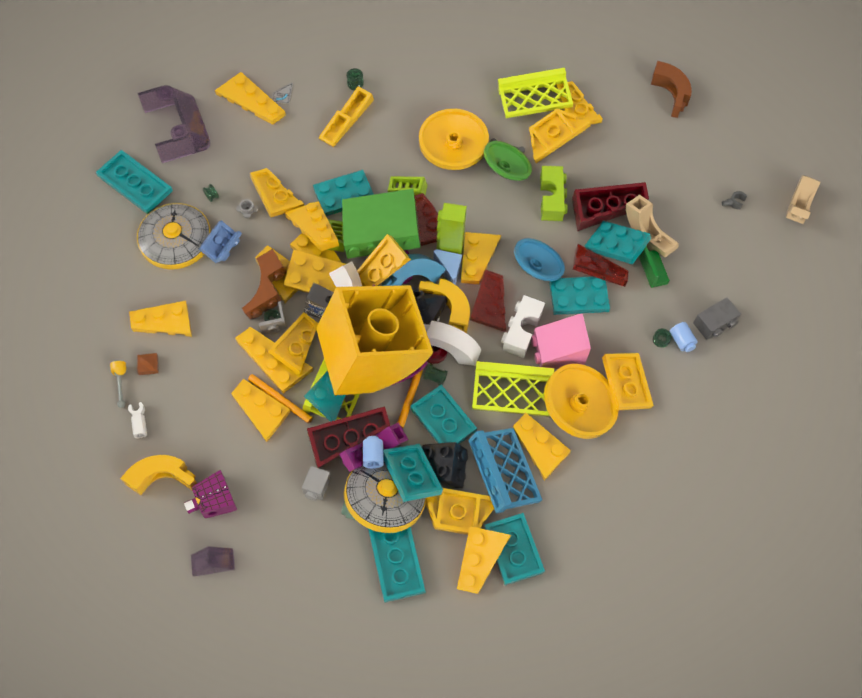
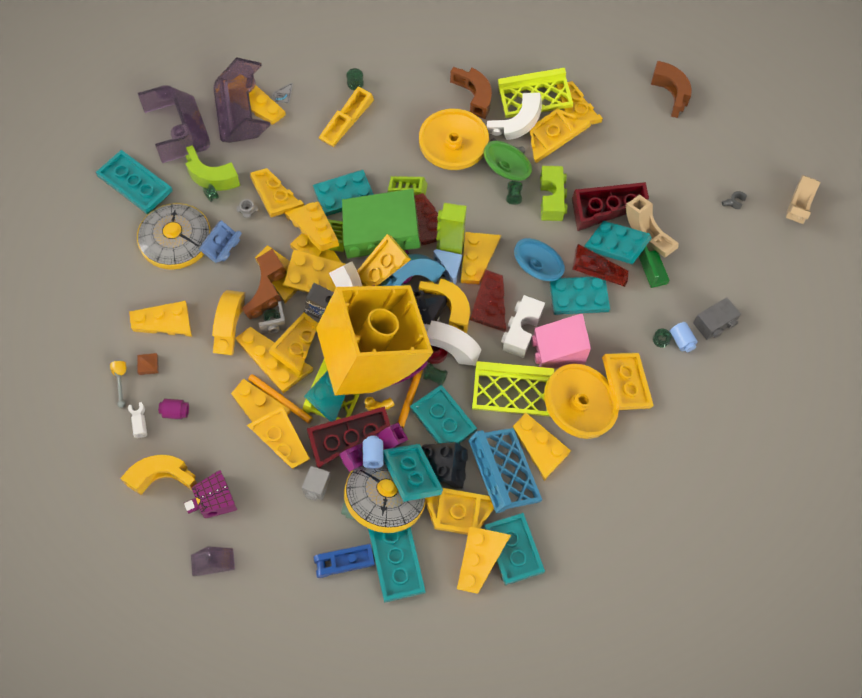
(173, 409): none -> magenta brick
(220, 177): none -> lime arch
(225, 321): none -> yellow arch
(233, 102): none -> windscreen
(281, 437): none -> yellow wing
(344, 560): none -> blue plate
(371, 404): none -> yellow arm
(478, 85): none -> dark orange arch
(514, 194): none -> clear green bush
(522, 122): none -> white arch

